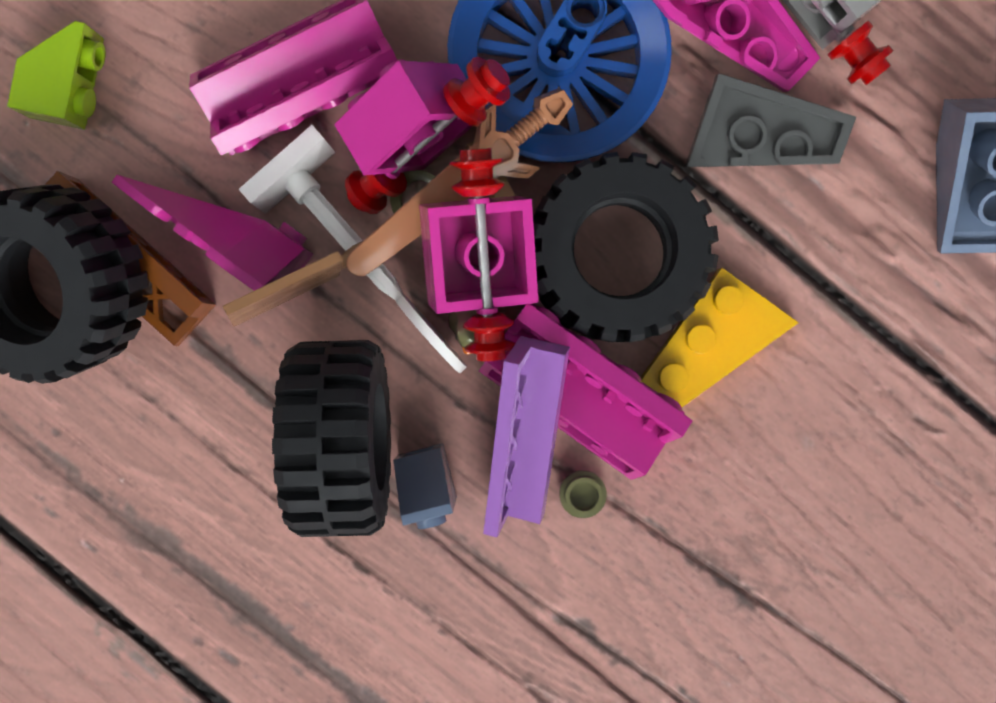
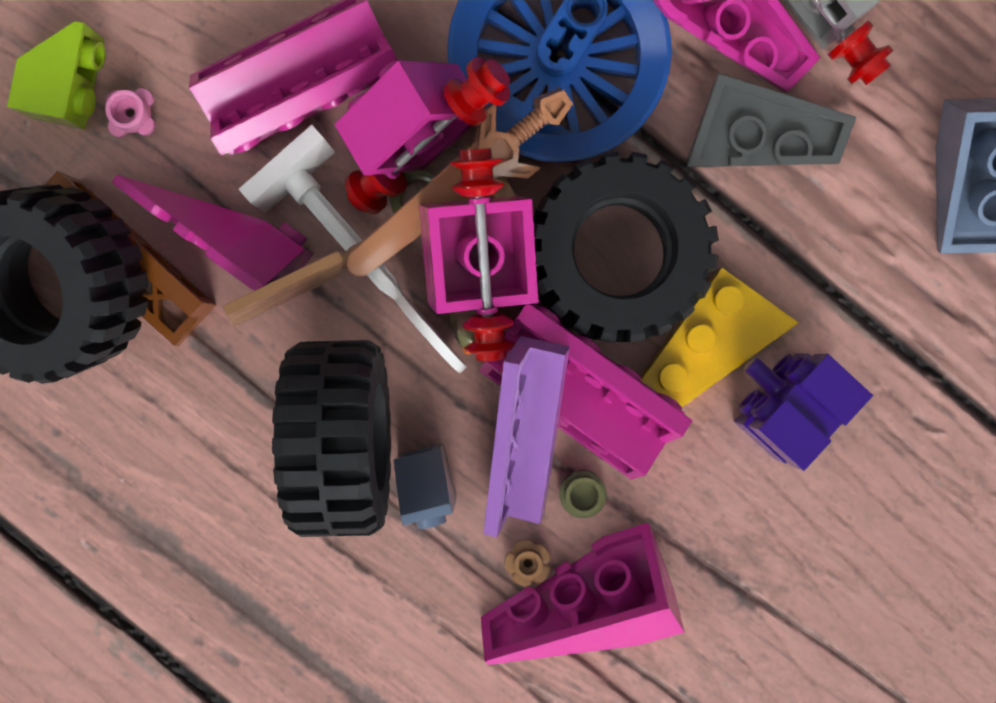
(116, 109): none -> bright pink plate
(524, 550): none -> medium nougat plate
(599, 602): none -> dark pink wedge
(800, 407): none -> dark purple brick

